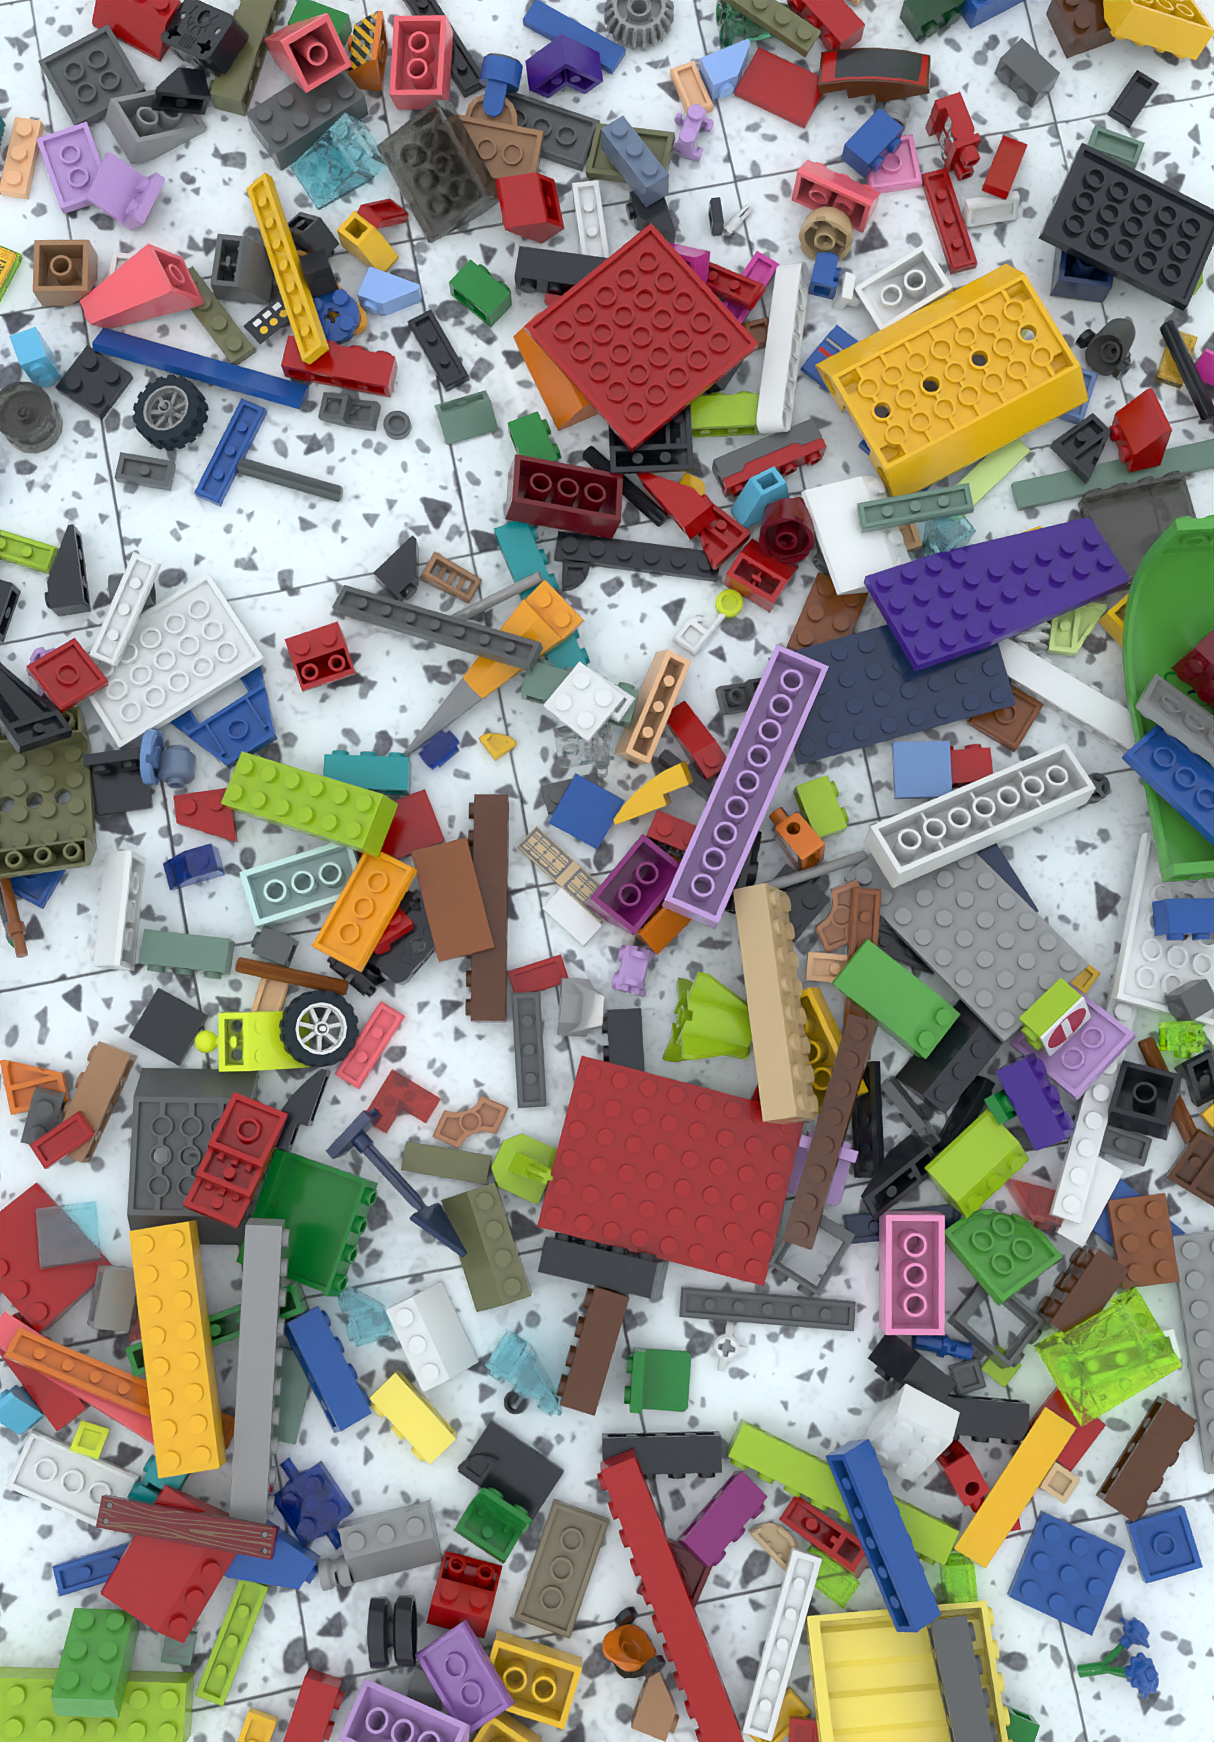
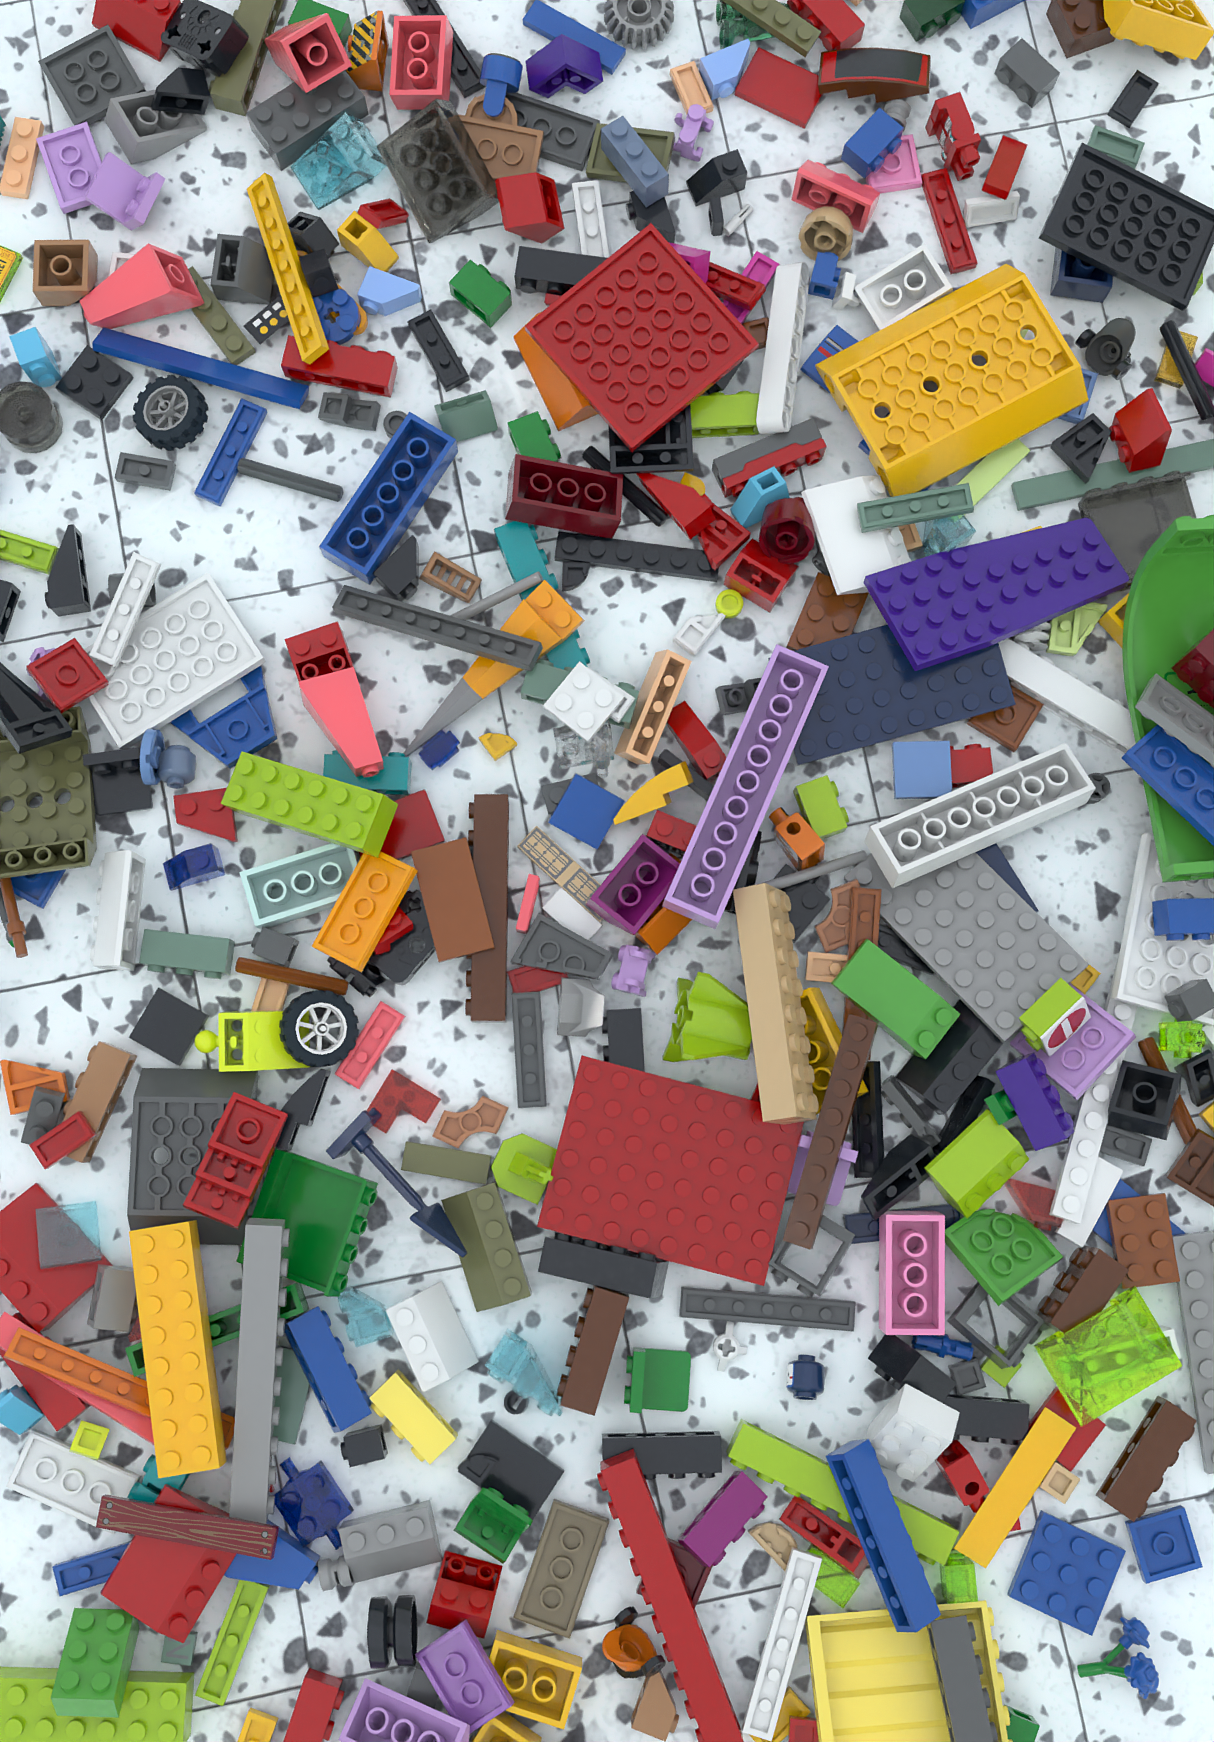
(342, 715): none -> coral slope
(364, 1446): none -> black brick
(389, 498): none -> blue brick
(528, 903): none -> coral tile
(560, 950): none -> dark grey wing
(718, 178): none -> black slope
(805, 1378): none -> dark blue head

